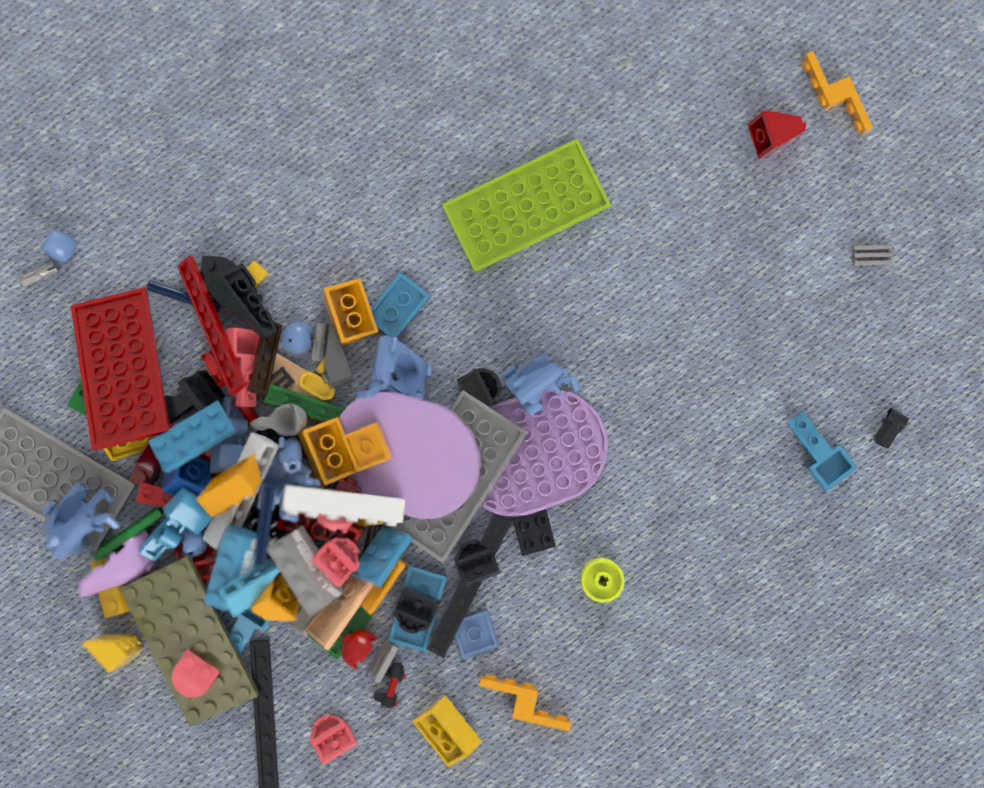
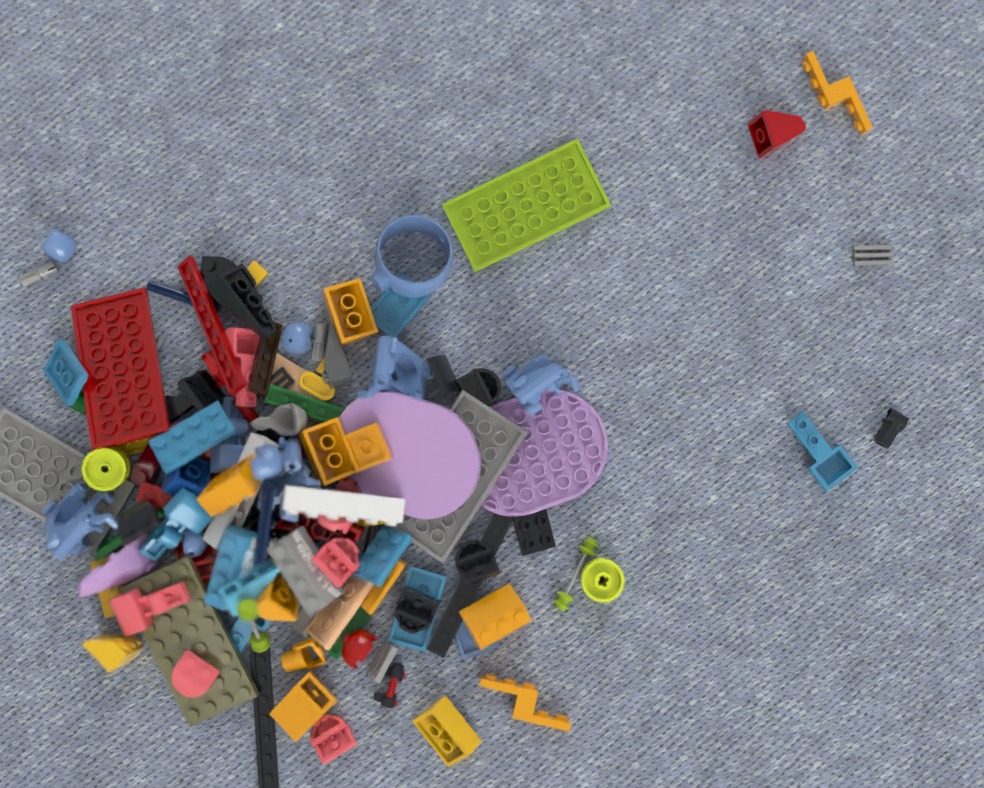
(65, 373): none -> dark azure plate
(94, 468): none -> neon yellow wheel
(135, 610): none -> coral plate
(138, 522): none -> black slope
(248, 612): none -> lime axle
(267, 463): none -> medium blue helmet
(300, 657): none -> light orange piece
(303, 706): none -> light orange slope
(384, 279): none -> medium blue cylinder
(443, 374): none -> black slope
(494, 616): none -> light orange slope
(564, 597): none -> lime axle

